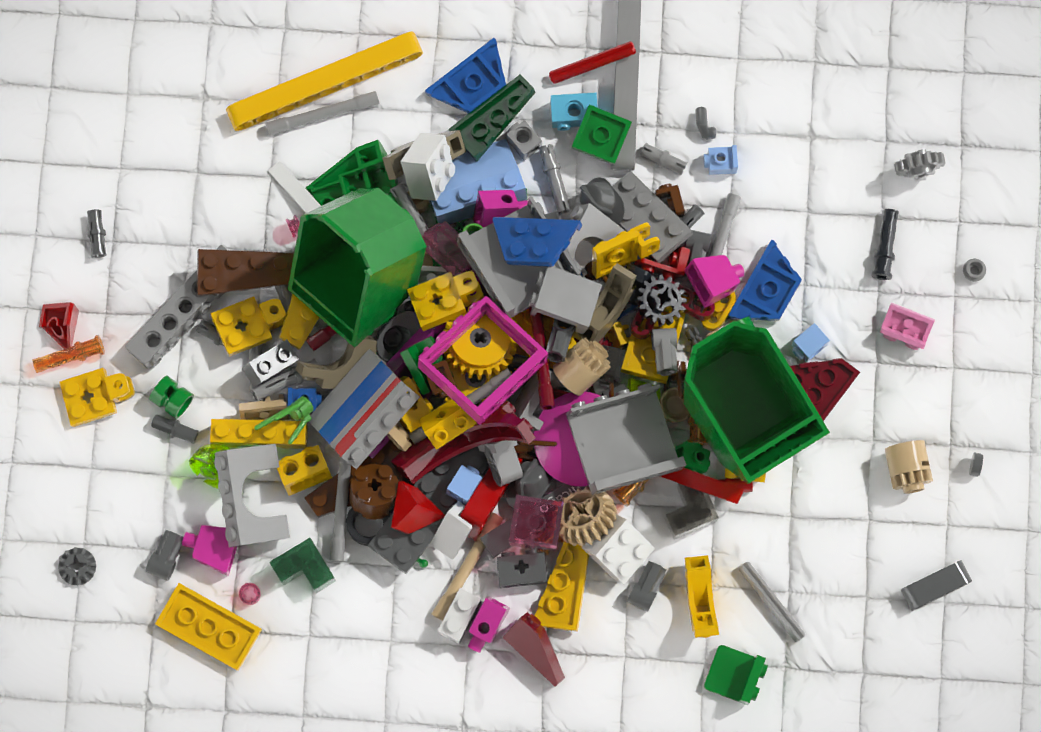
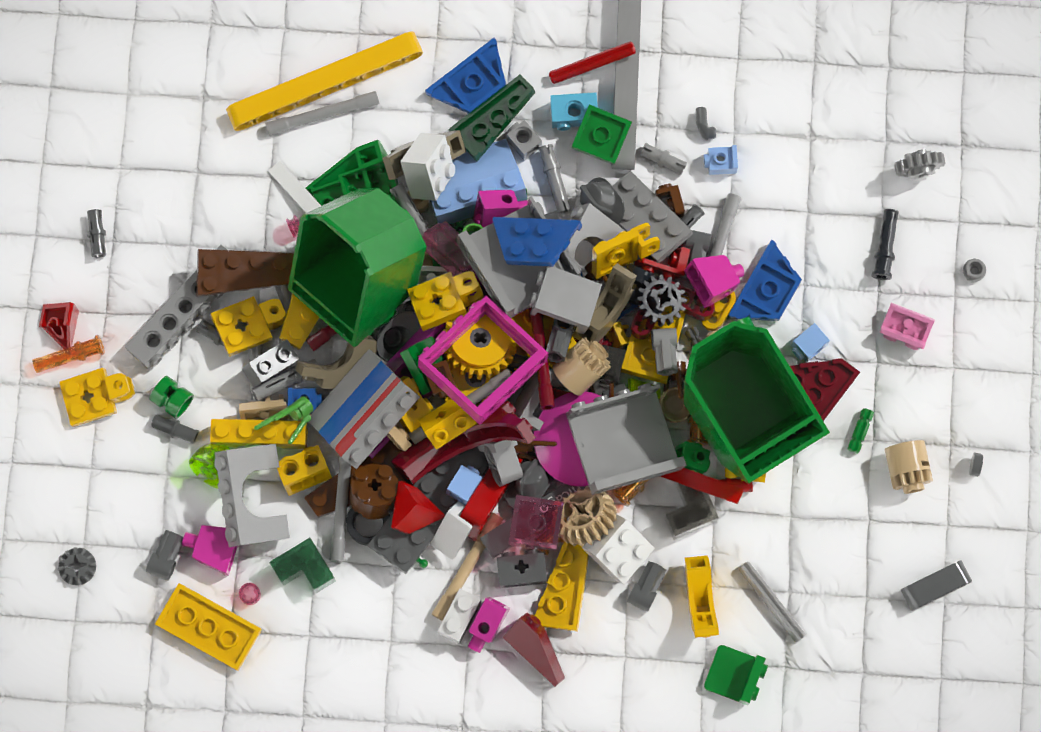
(860, 430): none -> green axle

